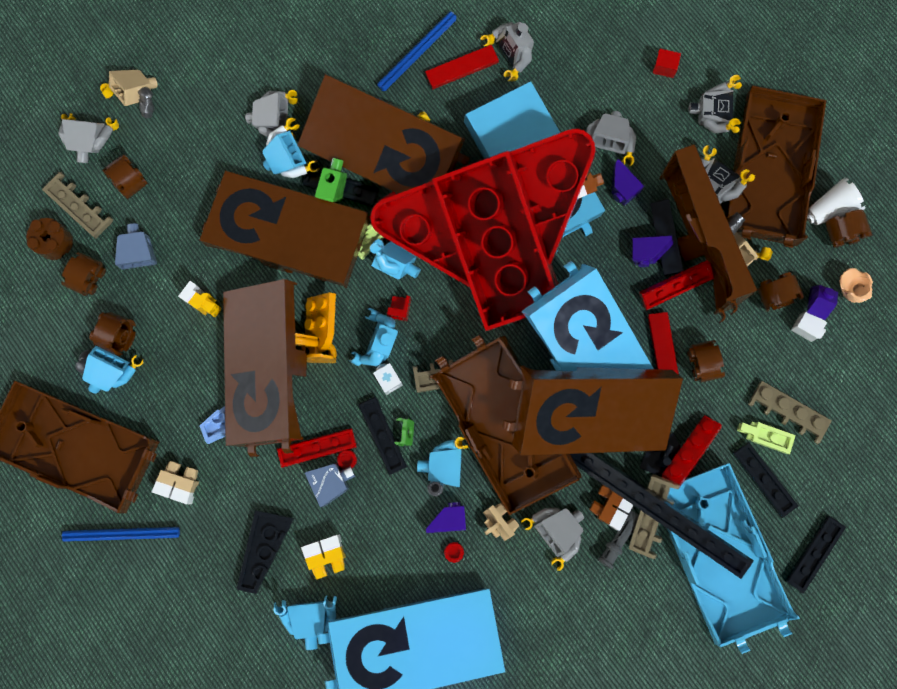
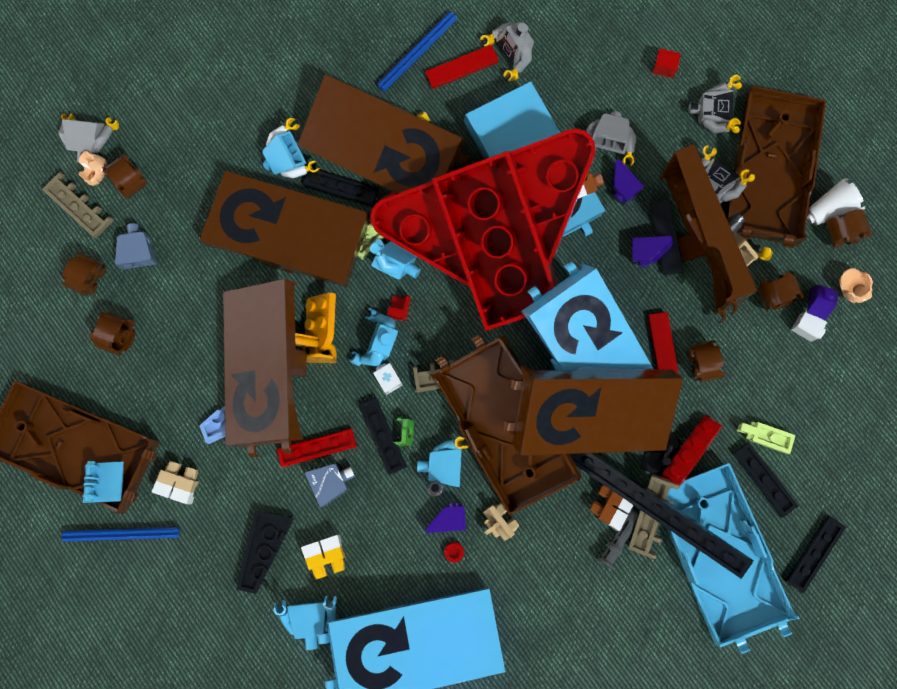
(49, 238): reddish brown brick -> none
(93, 167): none -> light nougat hair
(103, 482): none -> medium azure hinge
(104, 369): medium azure torso -> none
(131, 88): tan torso -> none
(199, 300): yellow hips -> none
(271, 111): light grey torso -> none
(329, 189): bright green torso -> none
(347, 458): red tile -> none
(560, 531): light grey torso -> none
(676, 285): red tile -> none
(790, 410): dark tan hinge -> none

